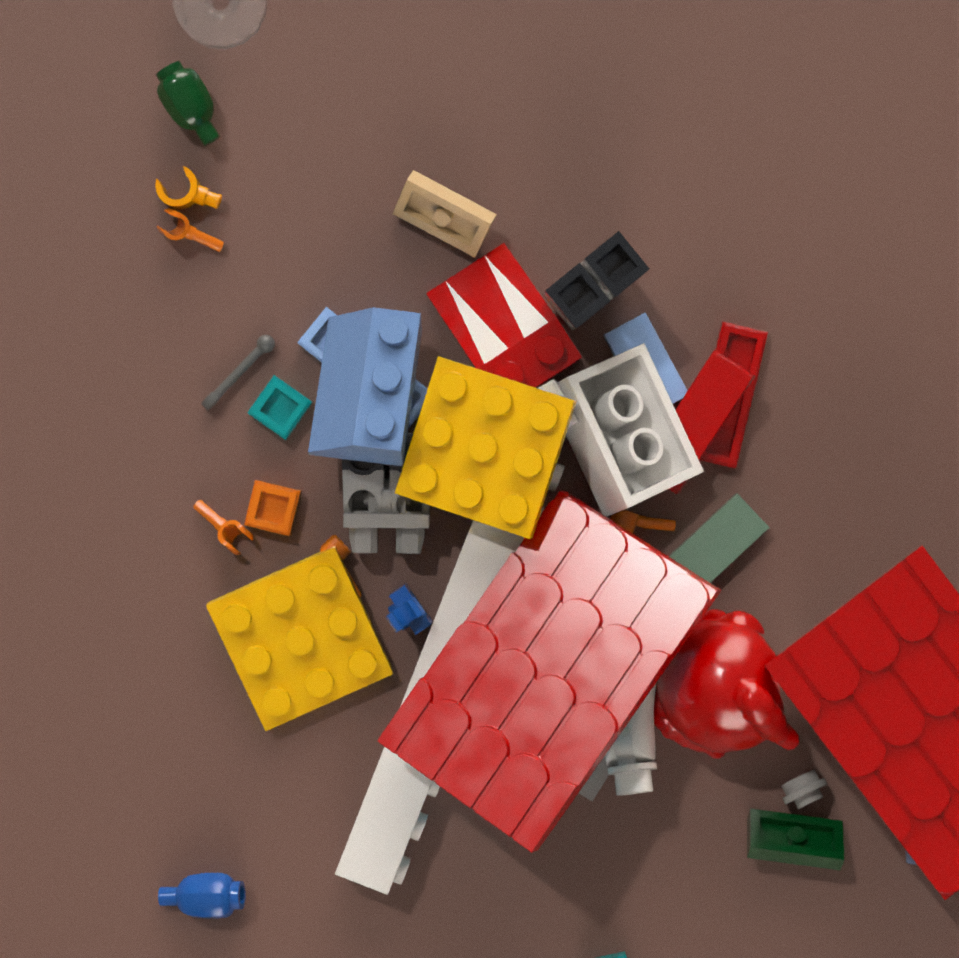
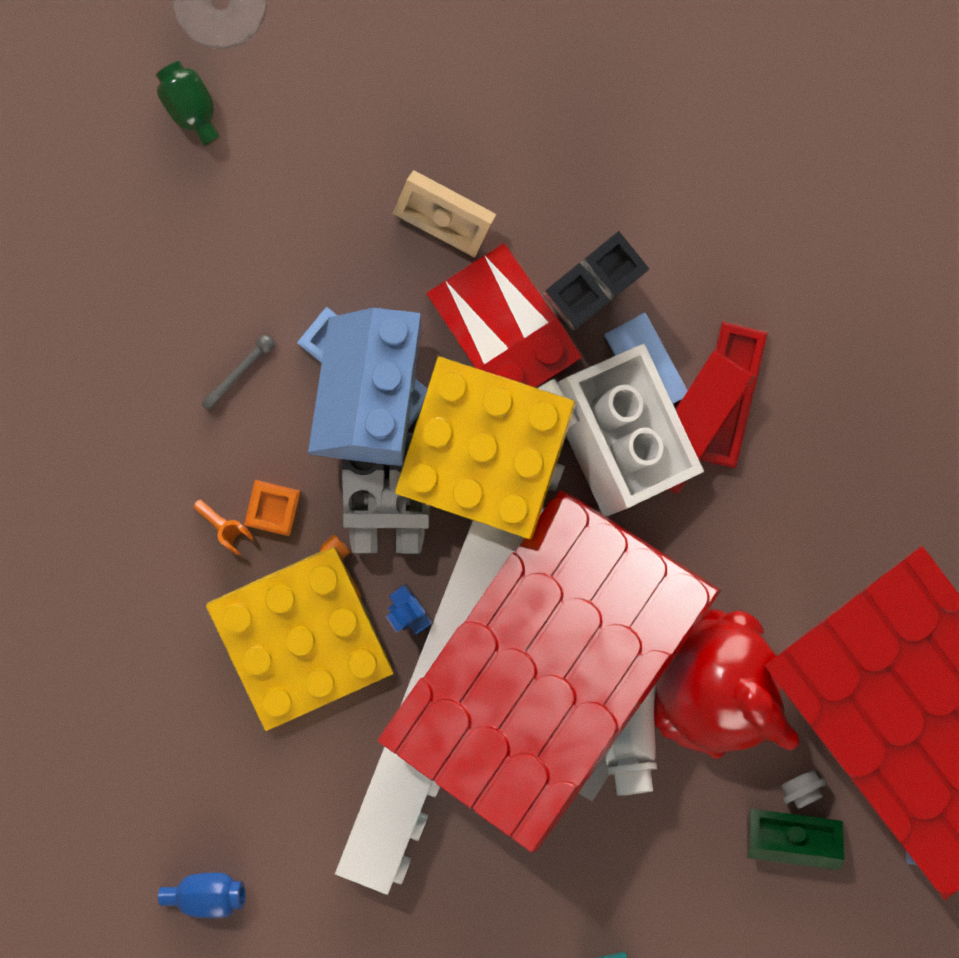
(185, 230): orange hand -> none
(197, 194): light orange piece -> none
(280, 407): teal tile -> none
(630, 520): orange hand -> none
(720, 539): sand green tile -> none

